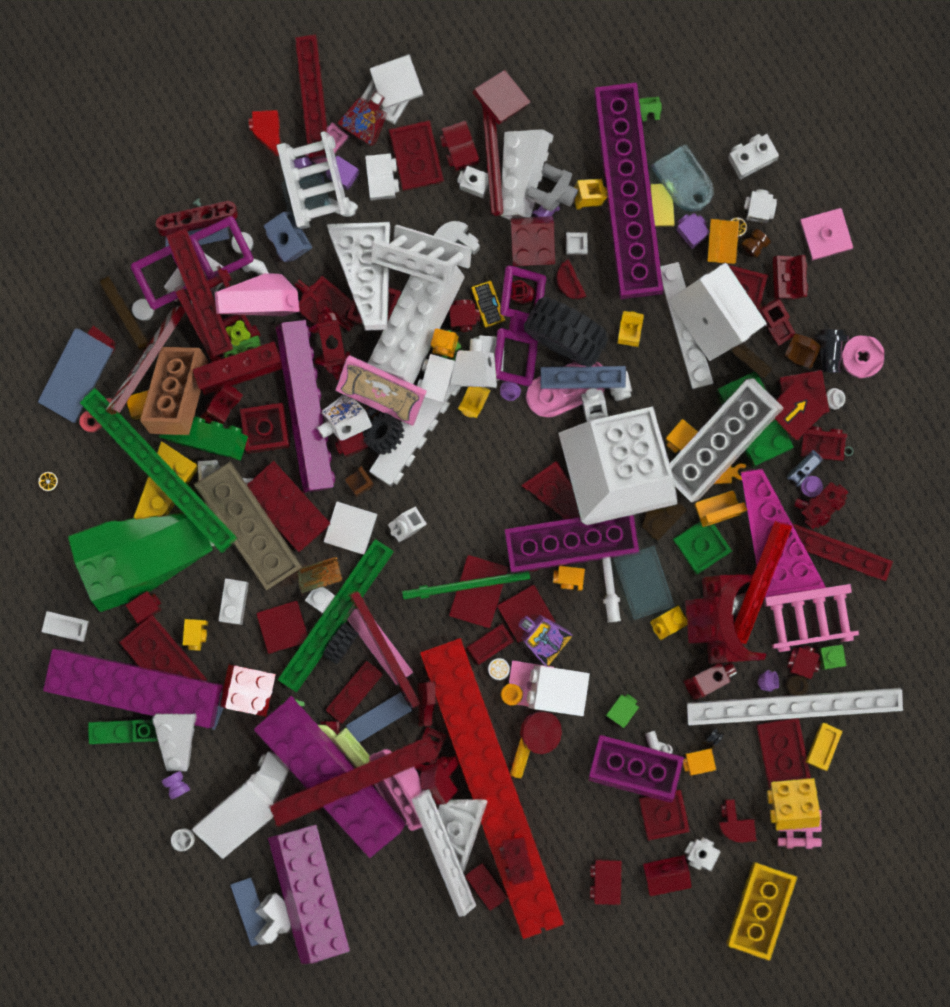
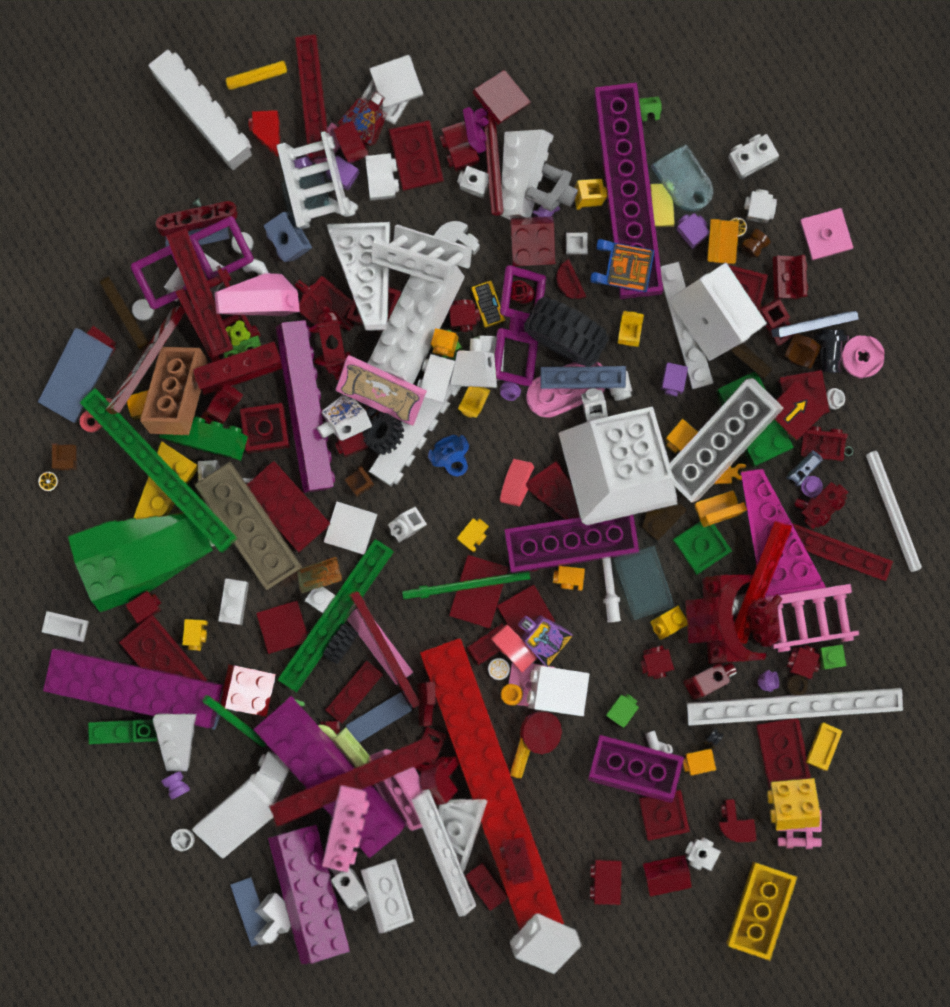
(64, 457): none -> reddish brown panel
(197, 105): none -> white brick
(233, 720): none -> green bar
(256, 75): none -> yellow axle
(344, 829): none -> bright pink brick
(351, 142): none -> dark red brick
(355, 893): none -> white torso
(387, 896): none -> white tile
(448, 451): none -> blue tile
(473, 124): none -> magenta plate
(473, 534): none -> yellow brick
(514, 648): none -> coral slope
(515, 482): none -> coral slope
(545, 943): none -> white brick
(627, 267): none -> flag
(656, 662): none -> dark red brick
(674, 379): none -> medium lavender brick
(765, 620): none -> dark red brick
(815, 324): none -> tile
(893, 511): none -> white axle

